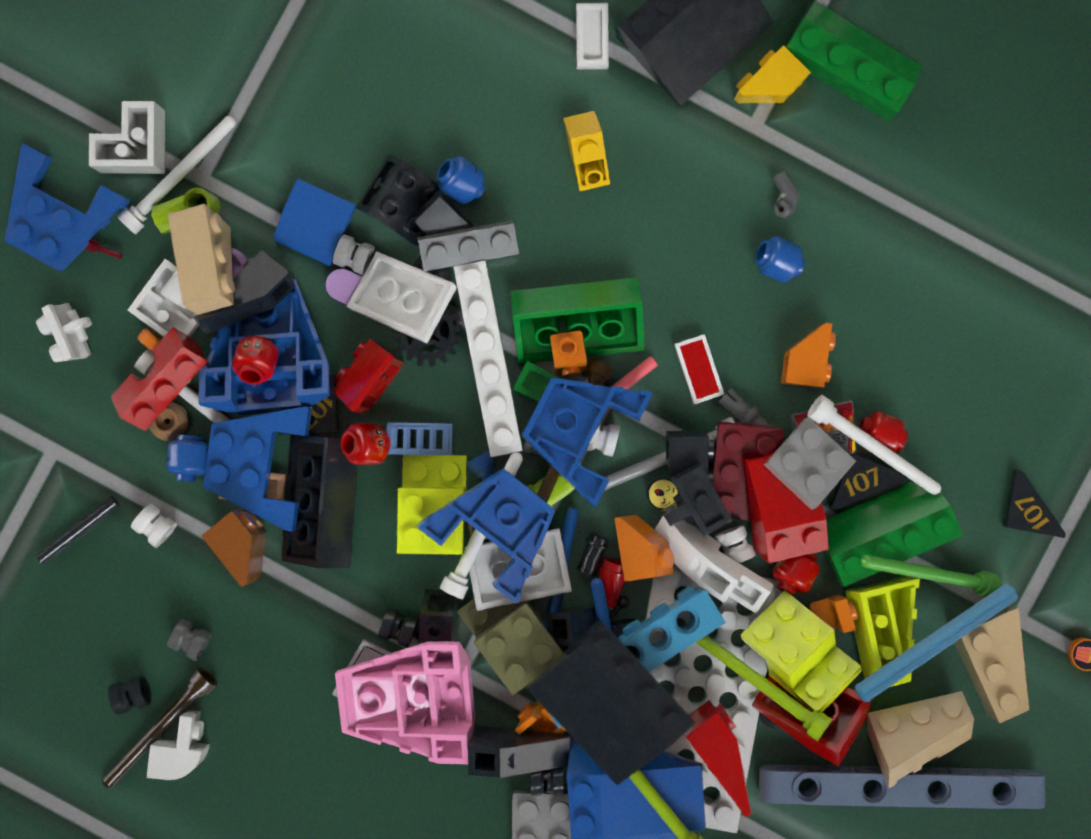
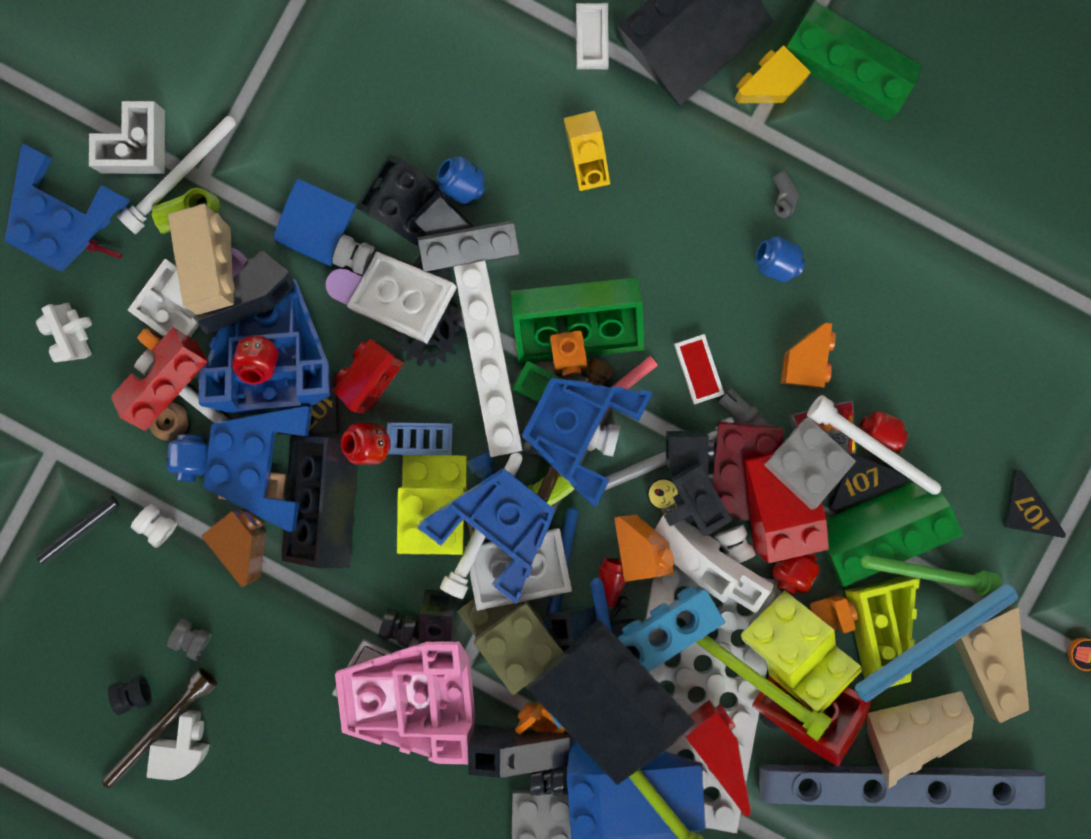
(593, 554): black pin -> none

